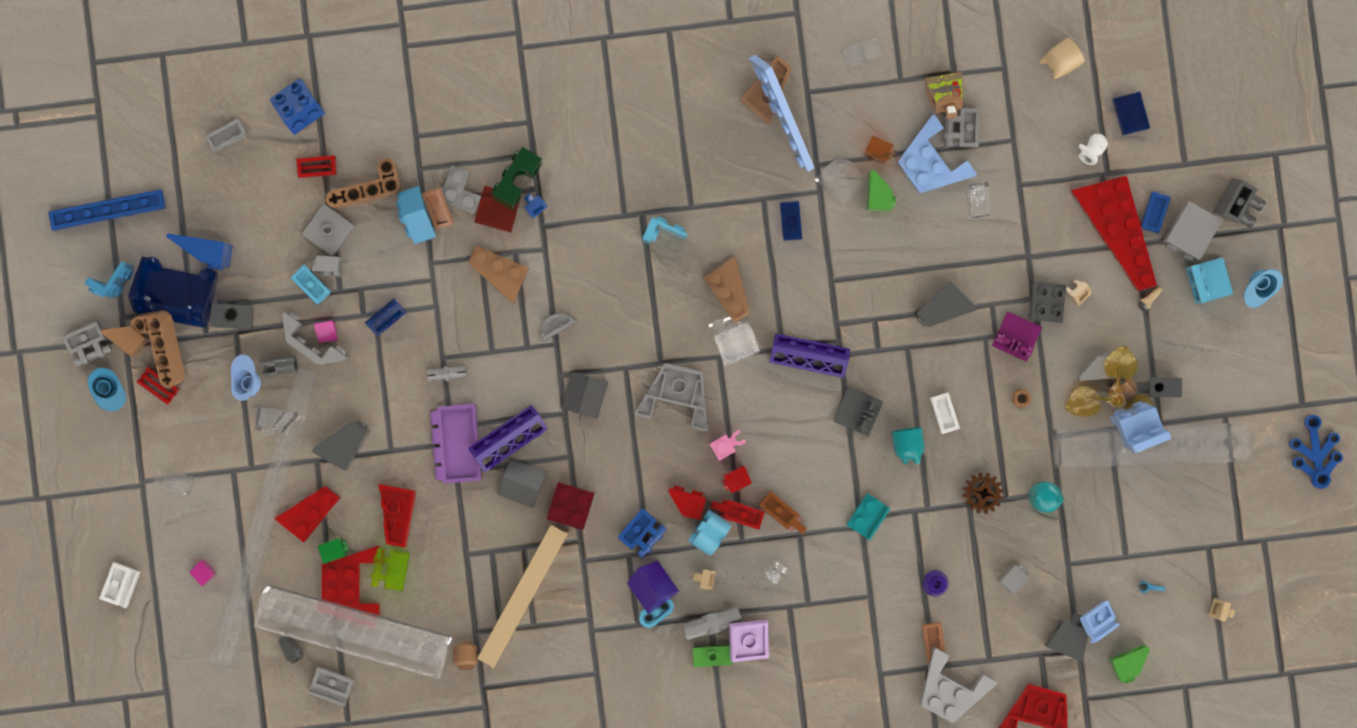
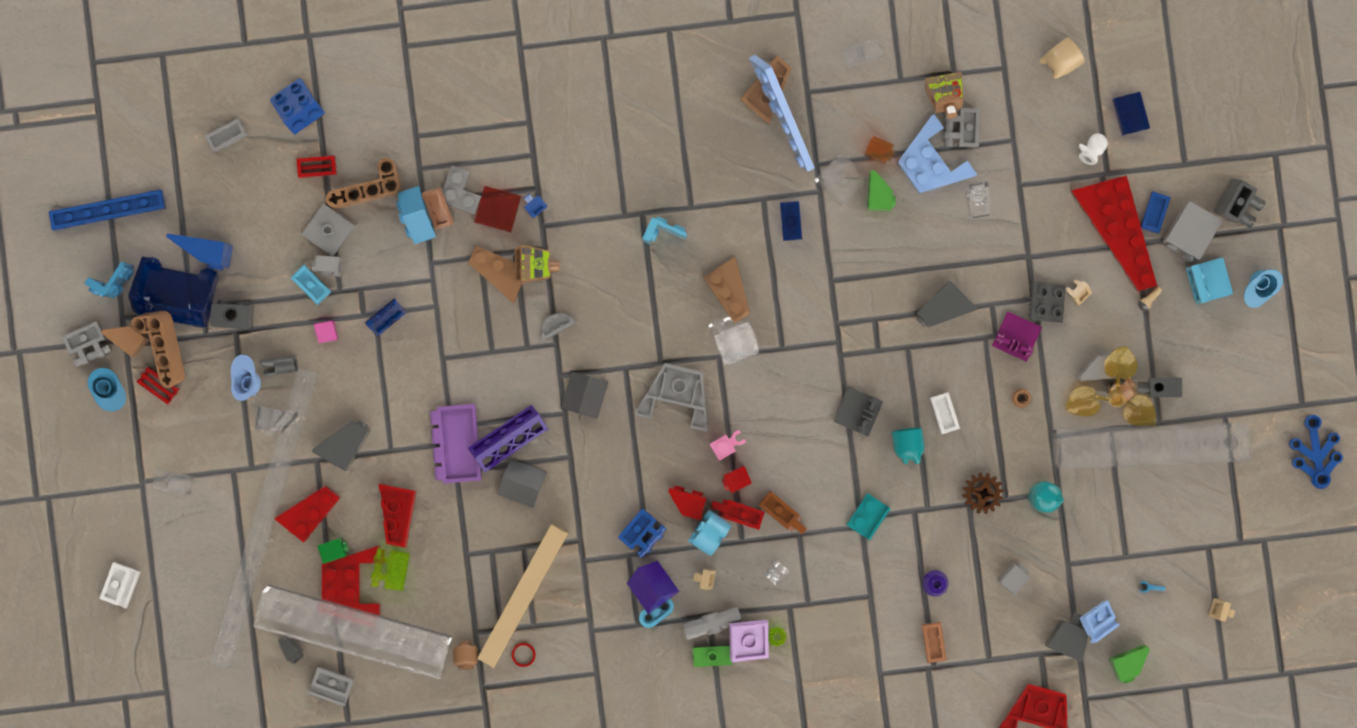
(202, 572): dark pink slope -> none
(292, 326): light grey slope -> none
(447, 373): light grey pin -> none
(523, 163): dark green arch -> none
(523, 665): none -> red piece
(533, 264): none -> torso
(570, 505): dark red brick -> none
(774, 630): none -> clear neon green plate
(810, 351): dark purple fence -> none
(947, 696): light grey wing -> none
(1139, 427): light blue bracket -> none

